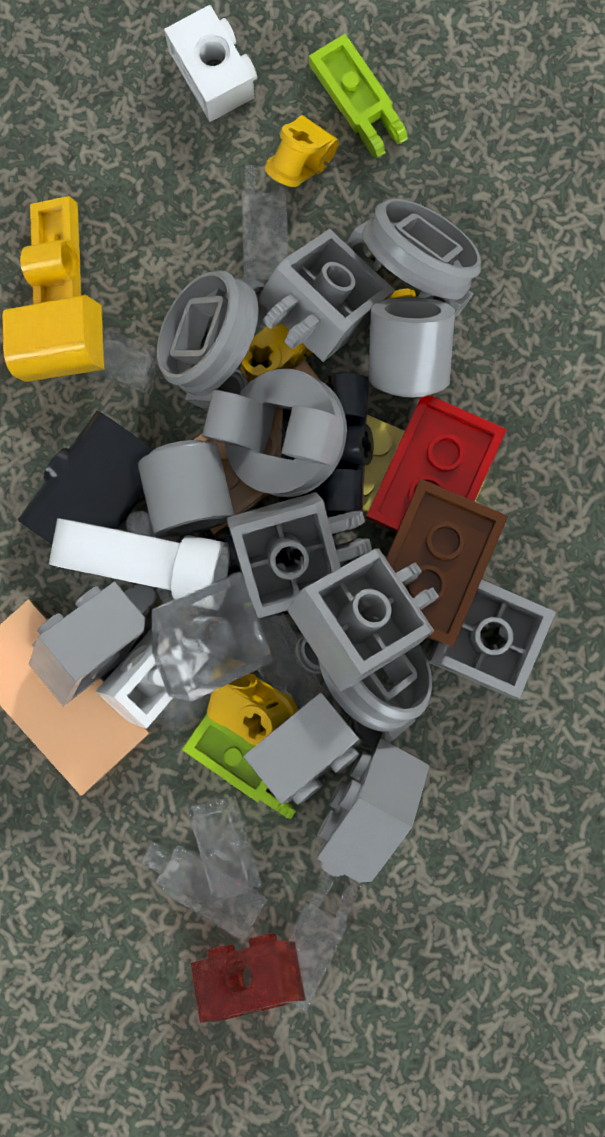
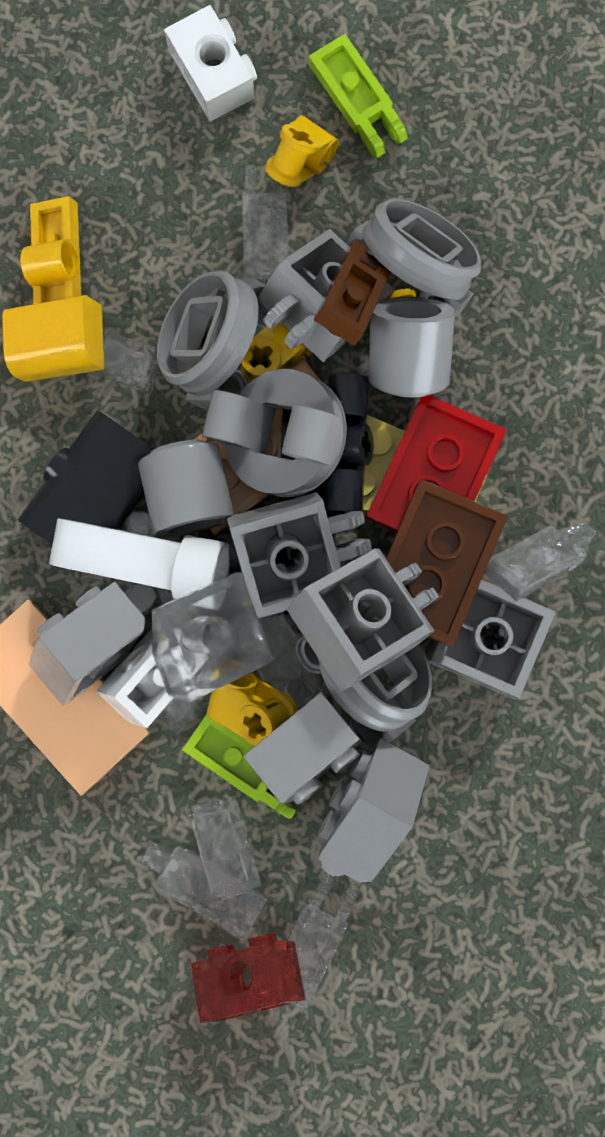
(352, 294): none -> reddish brown plate
(540, 559): none -> clear hinge

